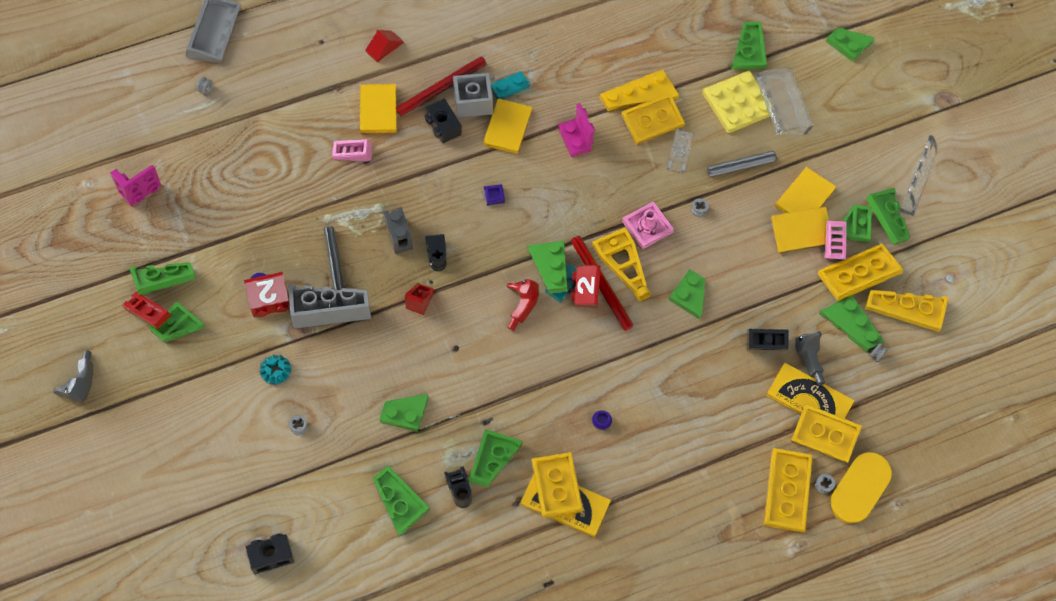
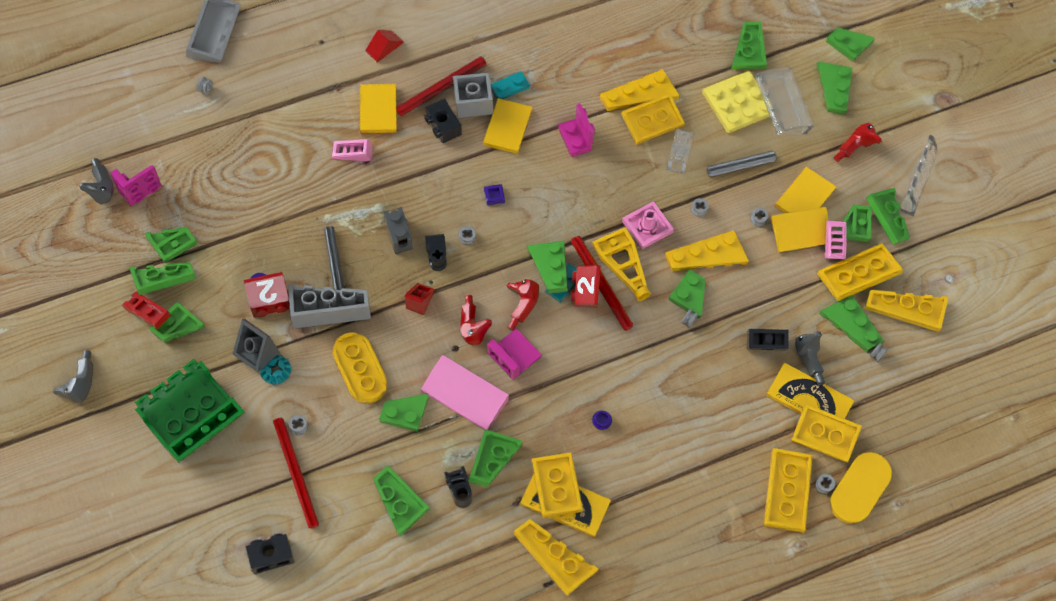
(103, 189): none -> dark grey animal
(171, 242): none -> bright green wing
(187, 410): none -> green slope
(254, 346): none -> dark grey slope
(296, 473): none -> red axle
(359, 368): none -> yellow tile
(465, 393): none -> bright pink slope
(467, 230): none -> light grey bush
(472, 331): none -> red animal
(513, 353): none -> dark pink bracket
(556, 559): none -> yellow wing
(690, 318): none -> light grey bush
(711, 252): none -> yellow wing
(759, 211): none -> light grey bush
(836, 86): none -> bright green wing
(863, 136): none -> red animal

